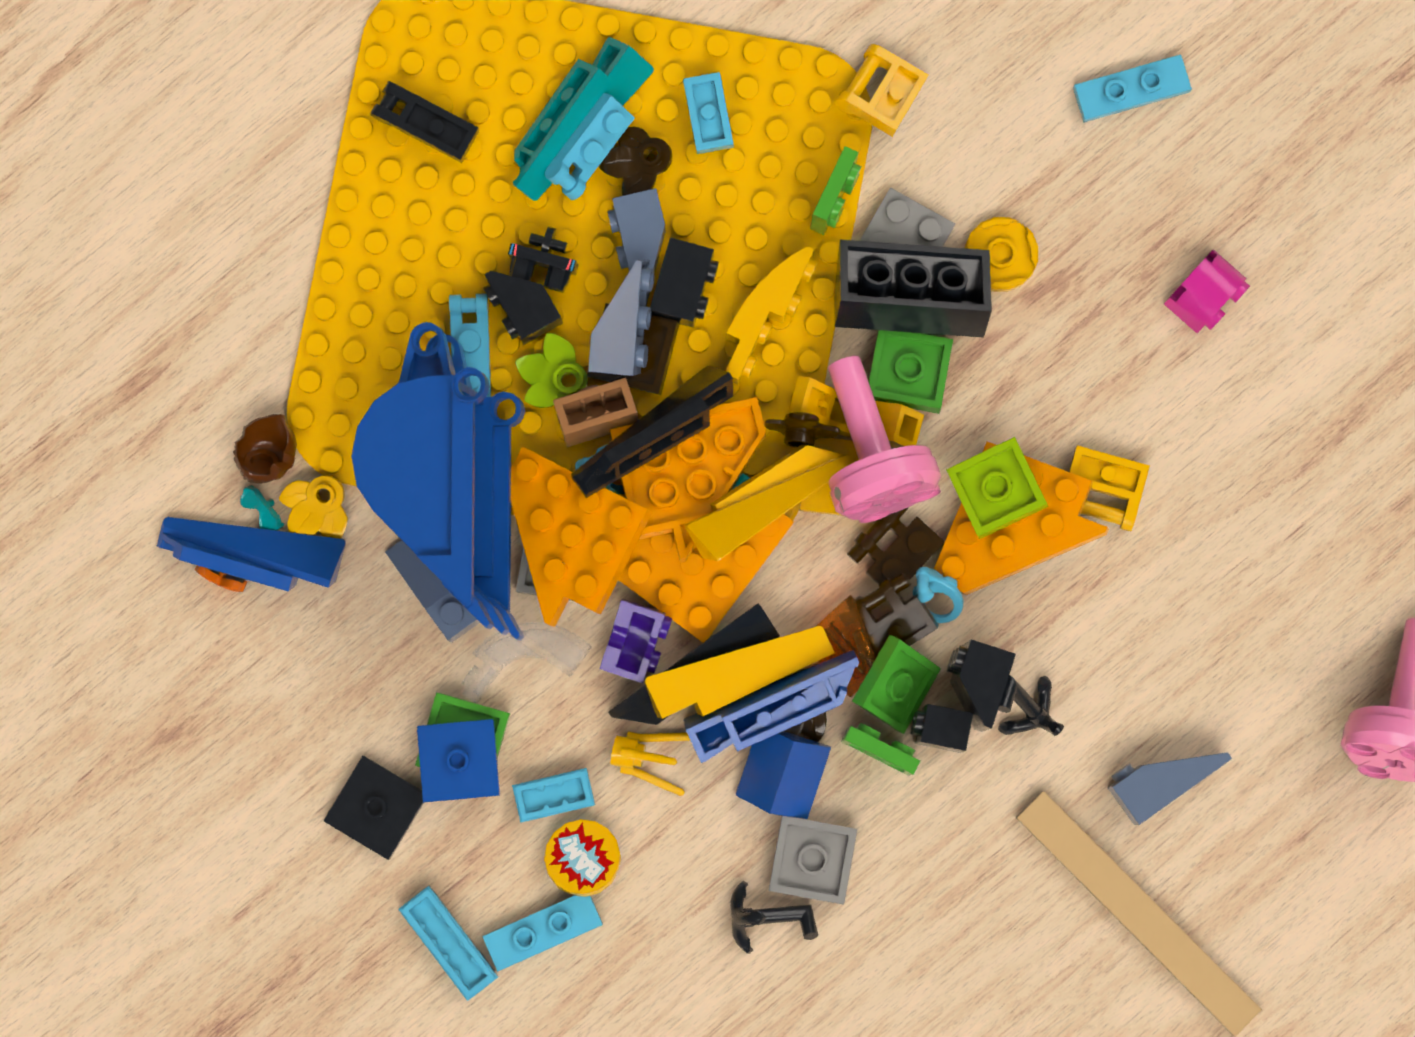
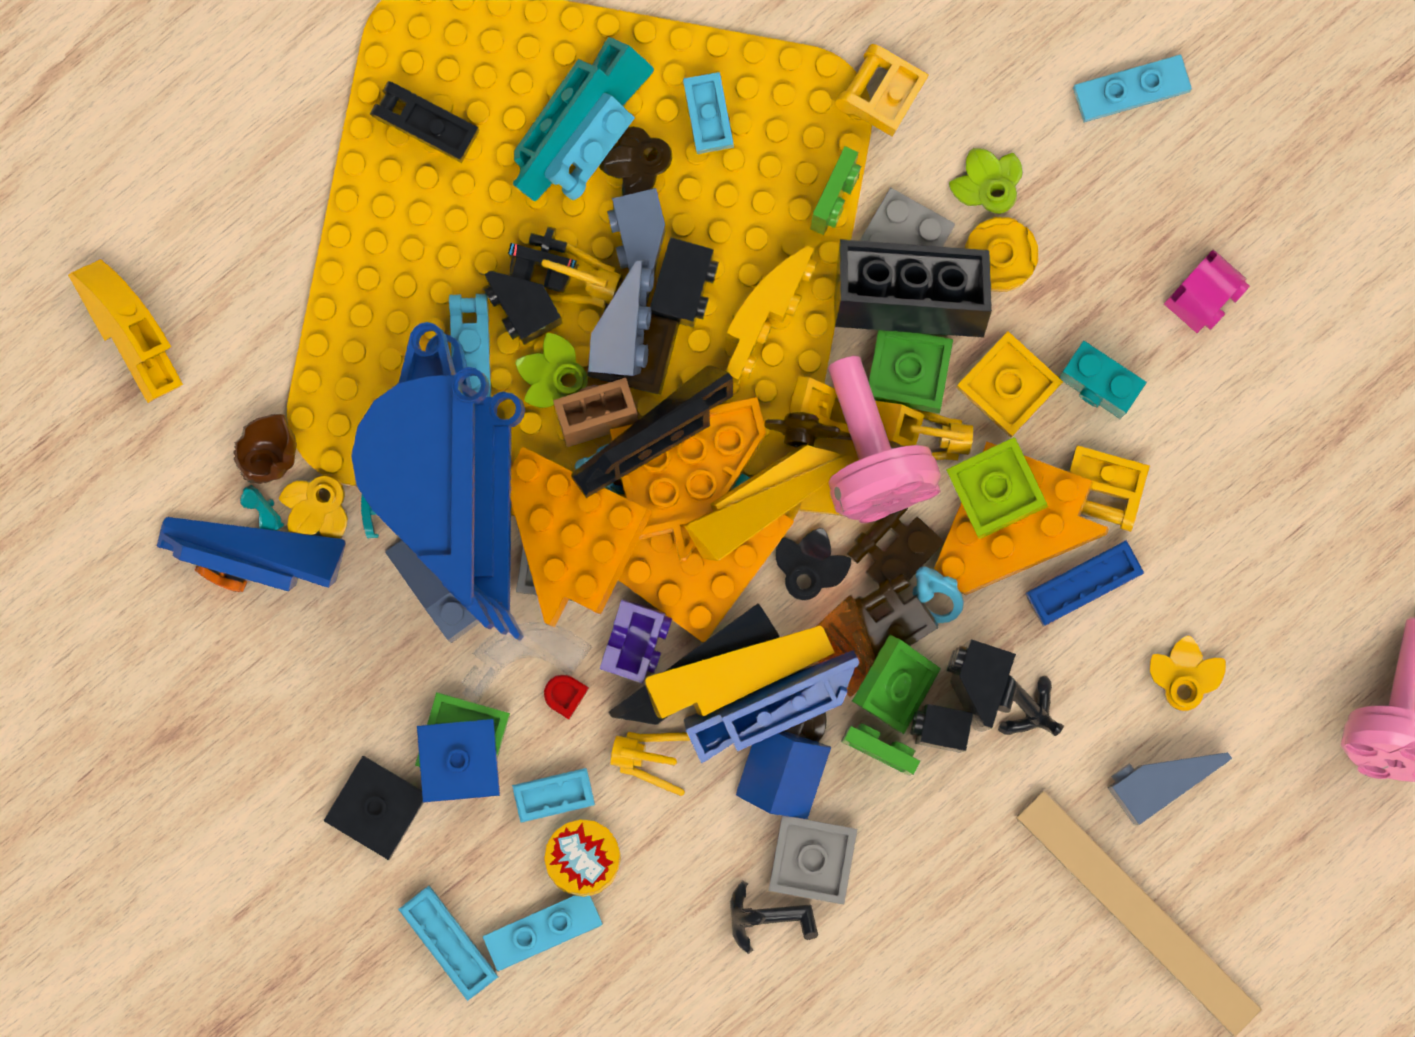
(131, 326): none -> yellow slope
(366, 512): none -> teal piece
(564, 694): none -> red tile
(601, 283): none -> yellow plant
(811, 559): none -> black plate
(953, 436): none -> yellow plant
(987, 175): none -> lime plate
(1009, 384): none -> yellow plate
(1084, 583): none -> blue plate
(1102, 380): none -> teal brick
(1186, 668): none -> yellow plate

